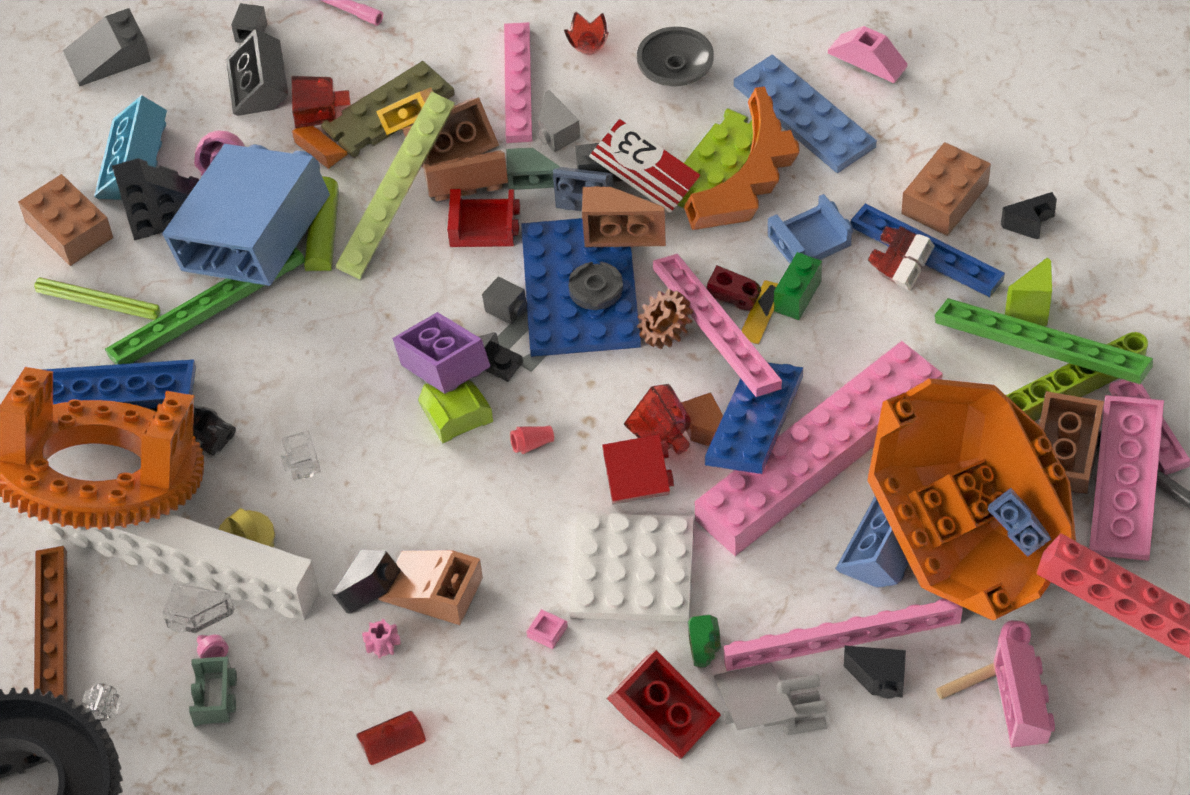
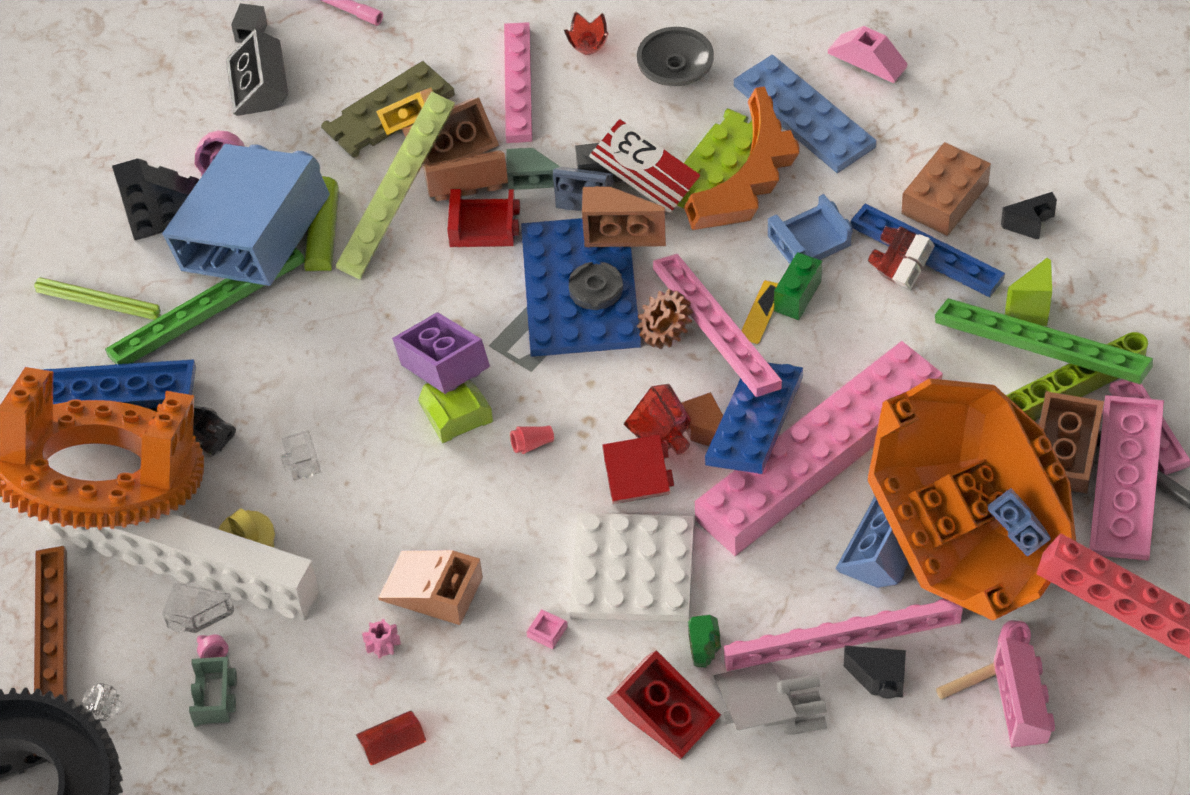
(65, 219): nougat brick -> none
(107, 48): dark grey slope -> none
(132, 136): medium azure slope -> none
(316, 100): clear red torso -> none
(318, 145): orange slope -> none
(366, 579): black slope -> none
(501, 360): black slope -> none
(504, 300): dark grey brick -> none
(557, 123): light grey slope -> none
(733, 288): dark red leg -> none

